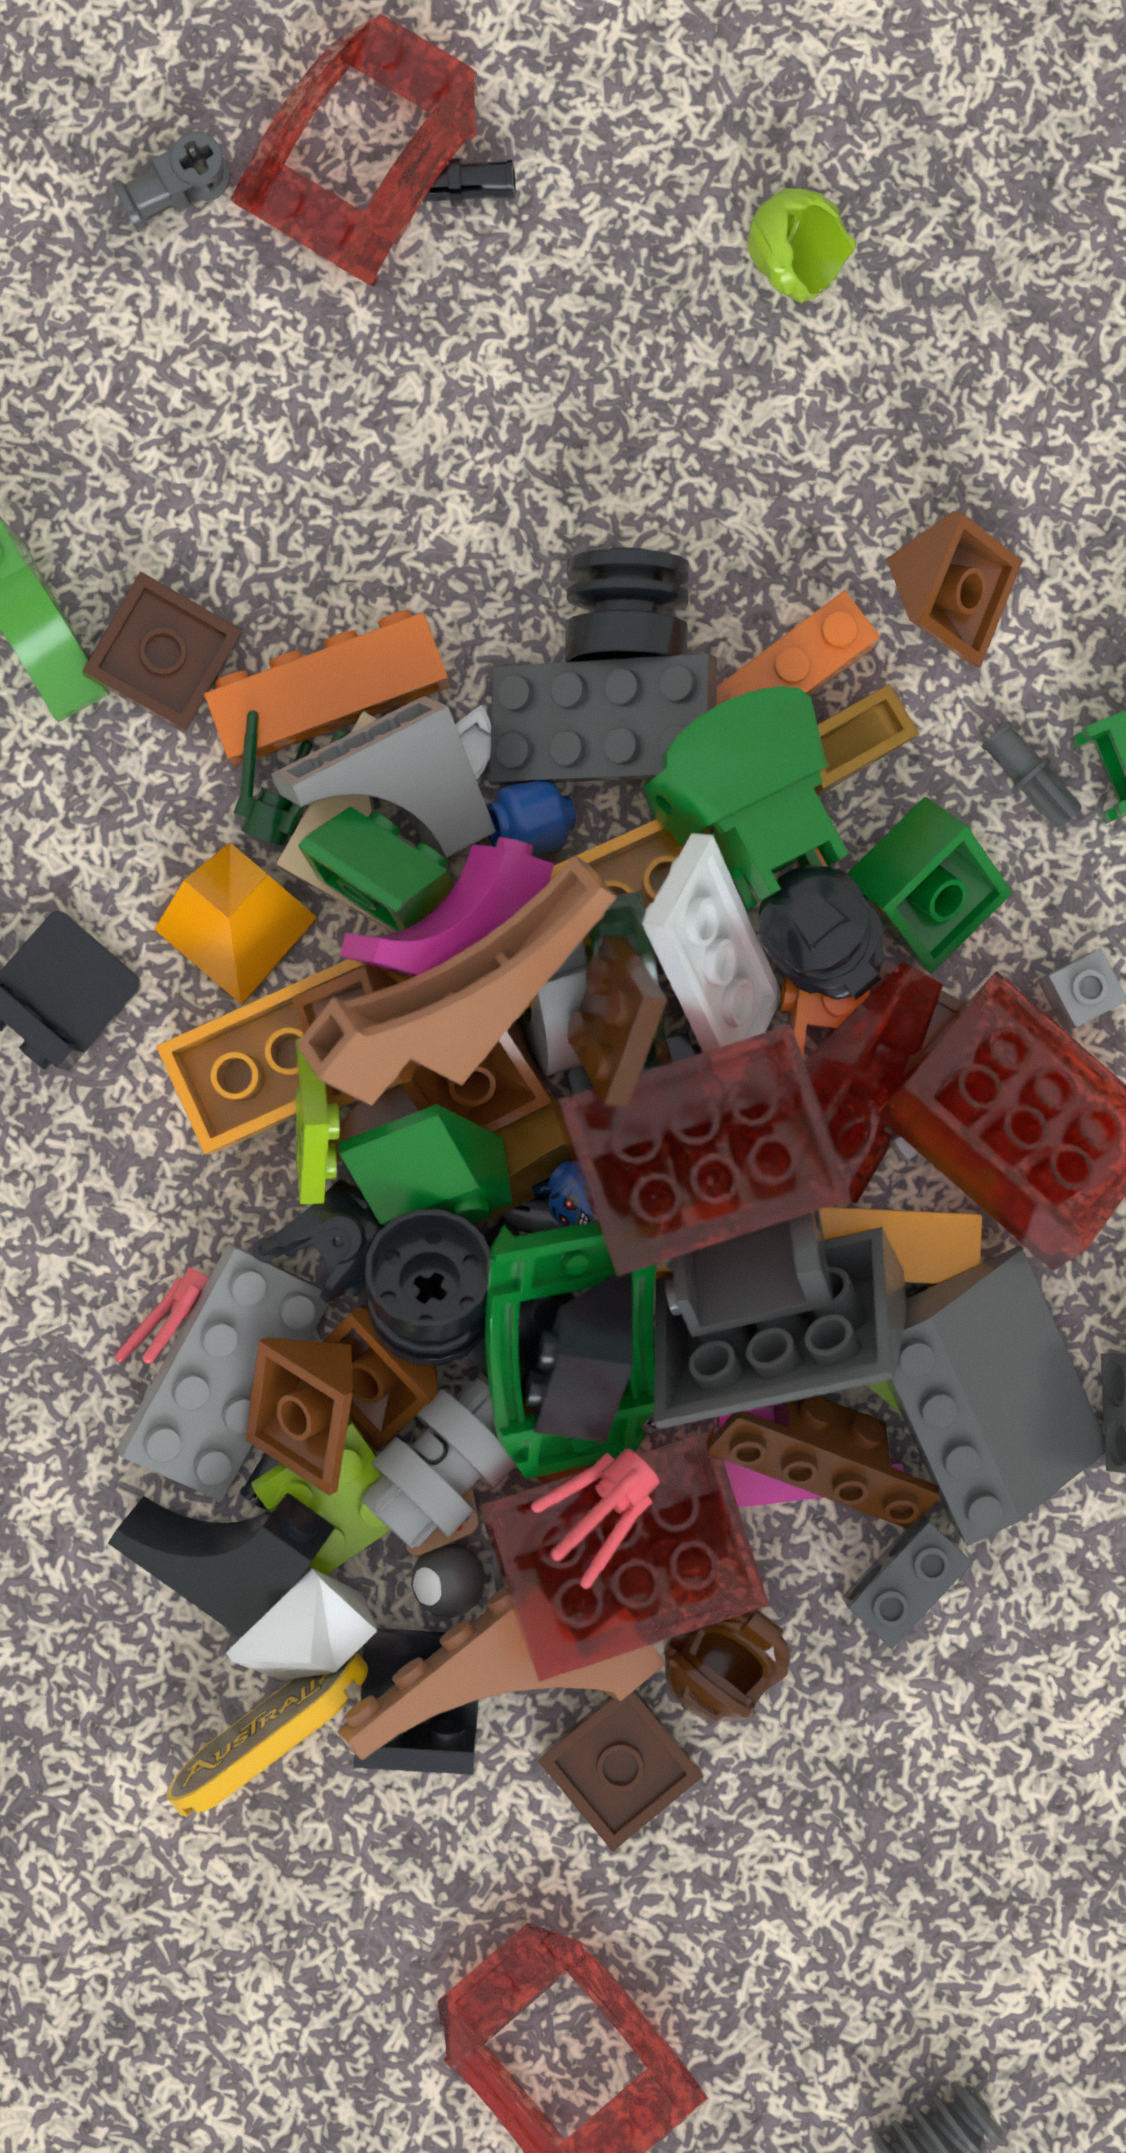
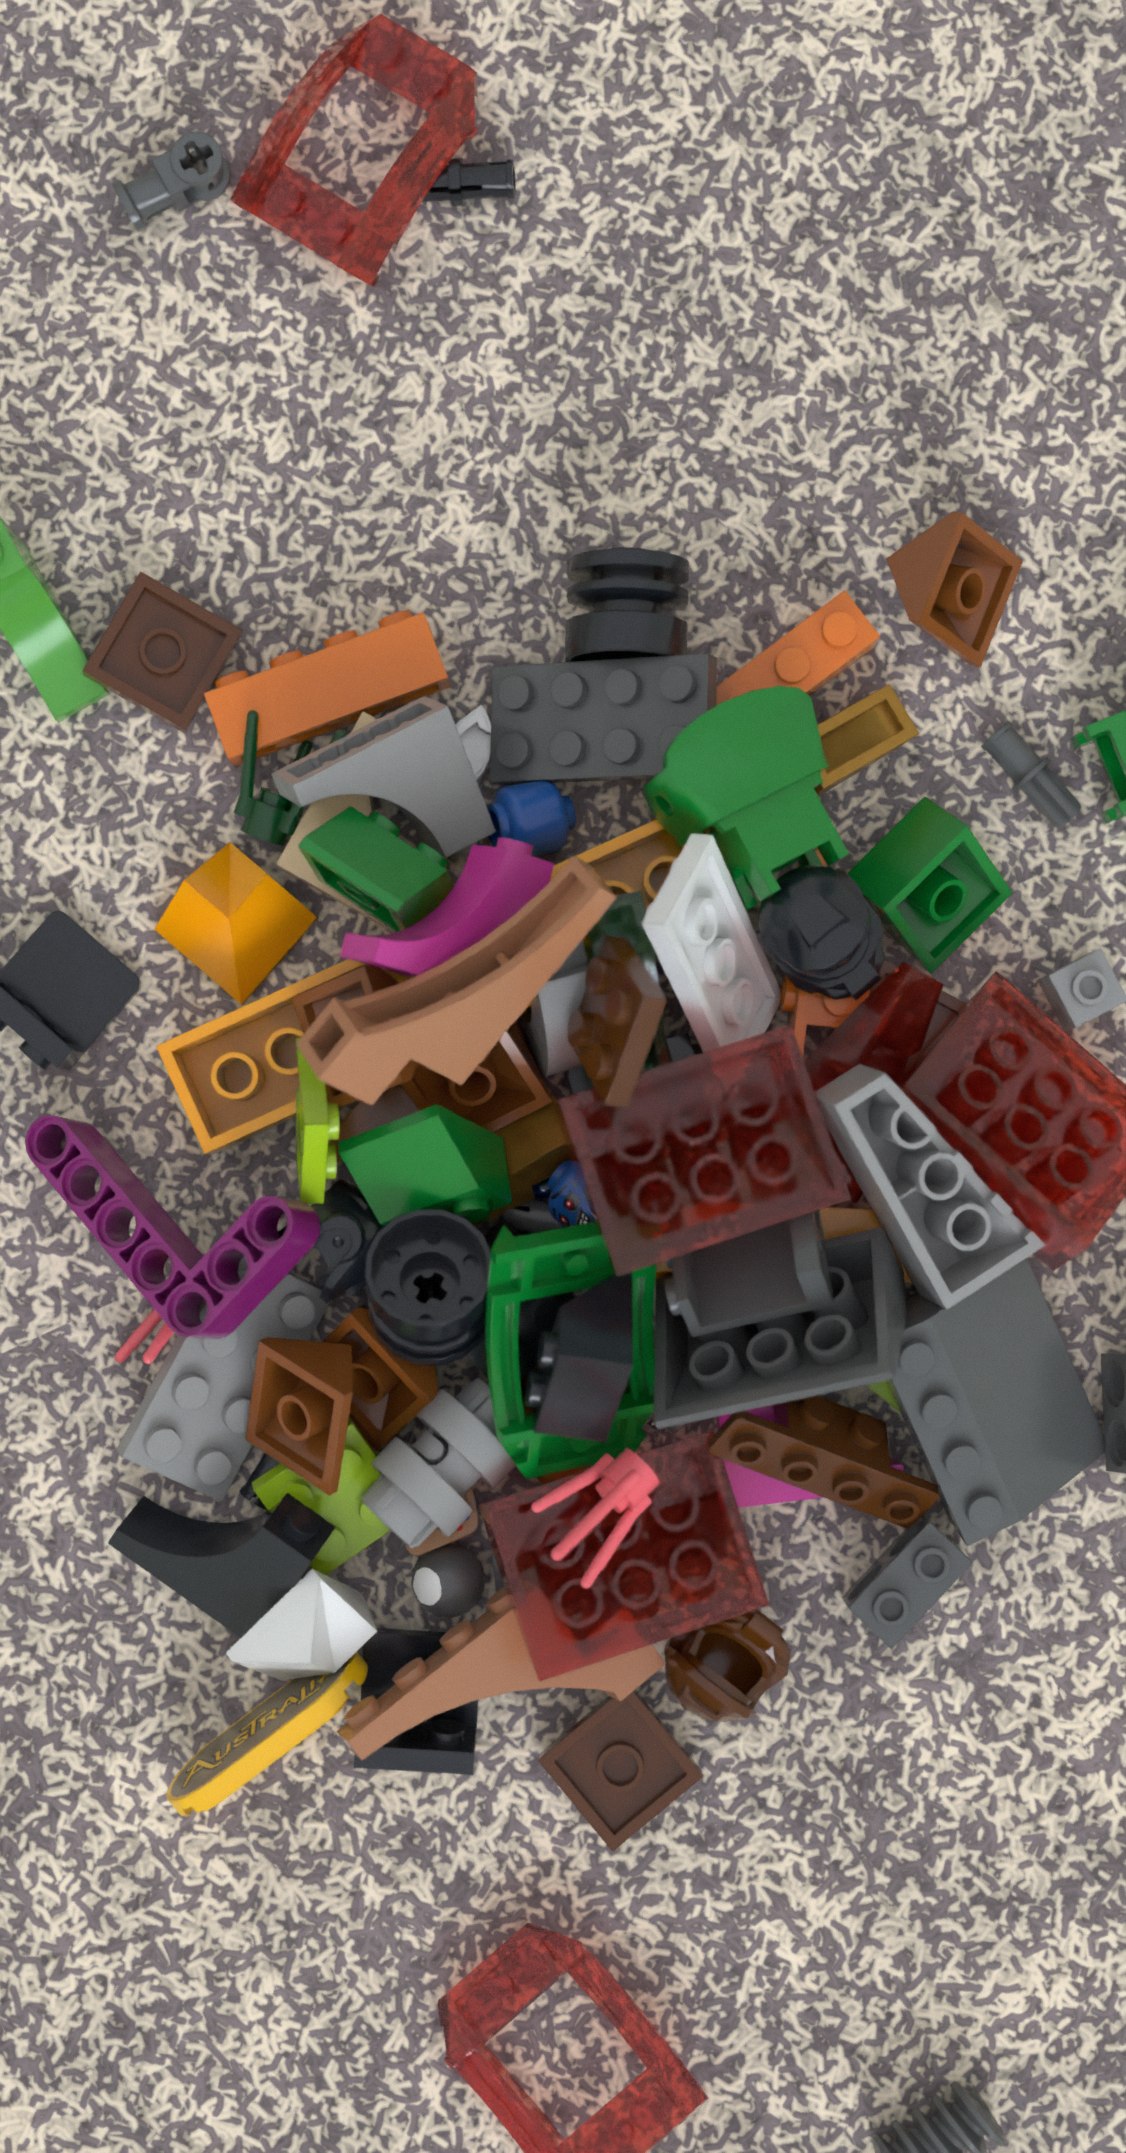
(159, 1237): none -> magenta beam
(799, 242): lime hair -> none
(923, 1192): none -> light grey wedge

